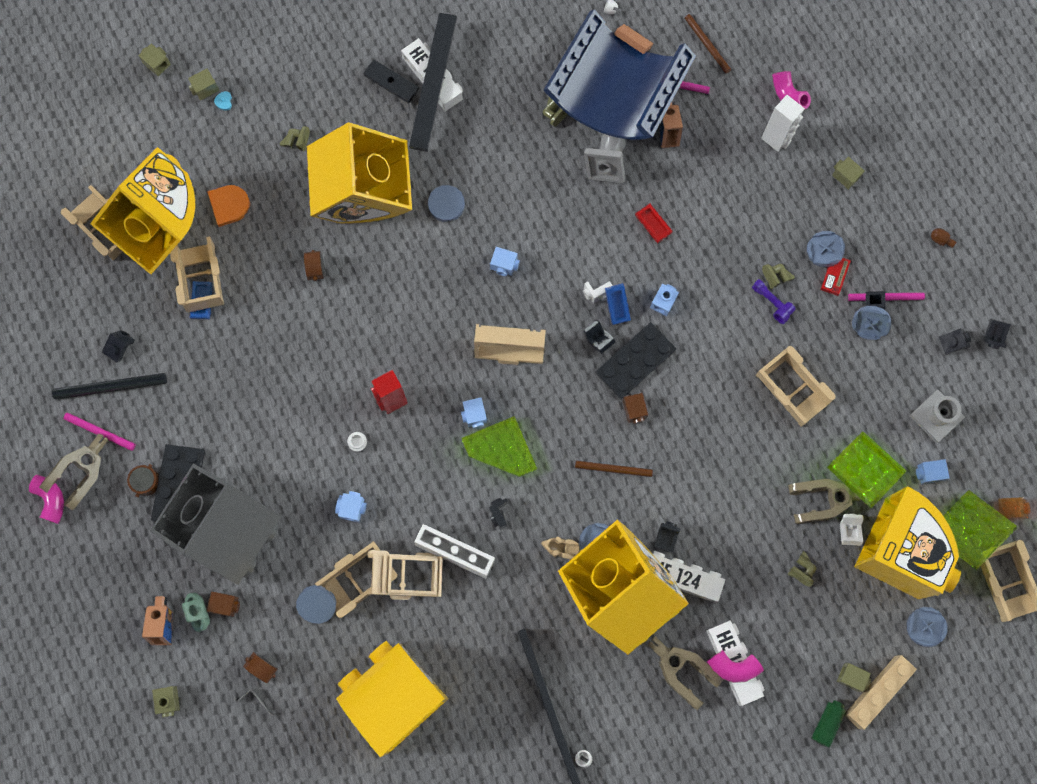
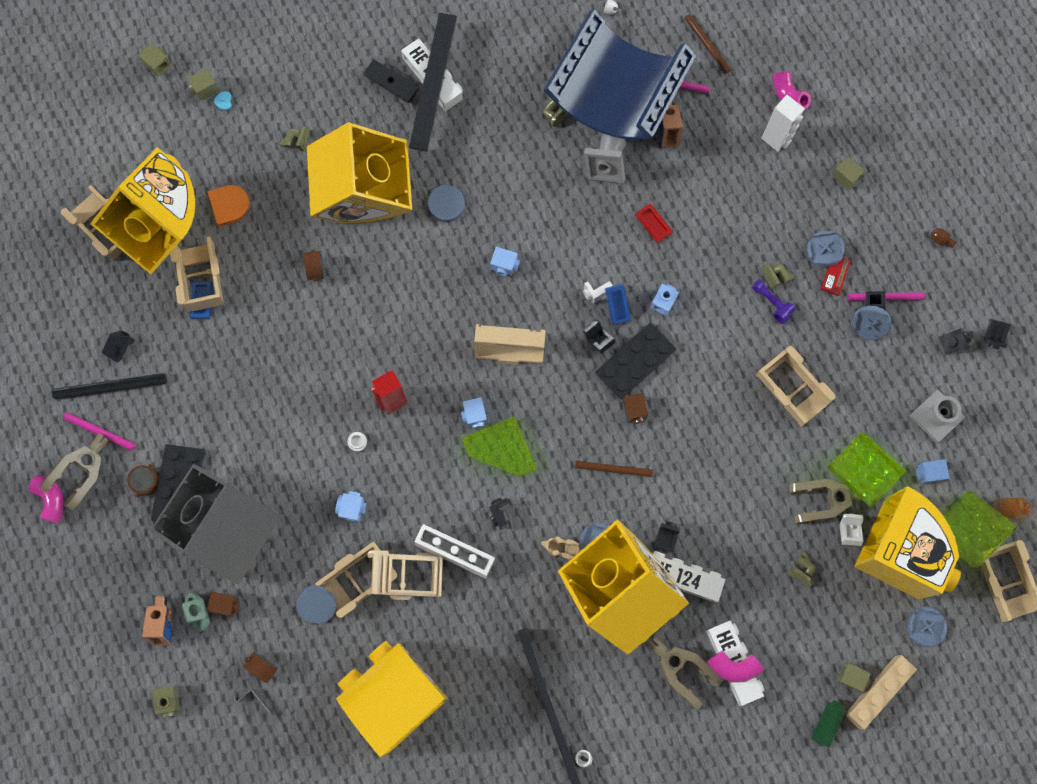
(633, 39): nougat tile -> none

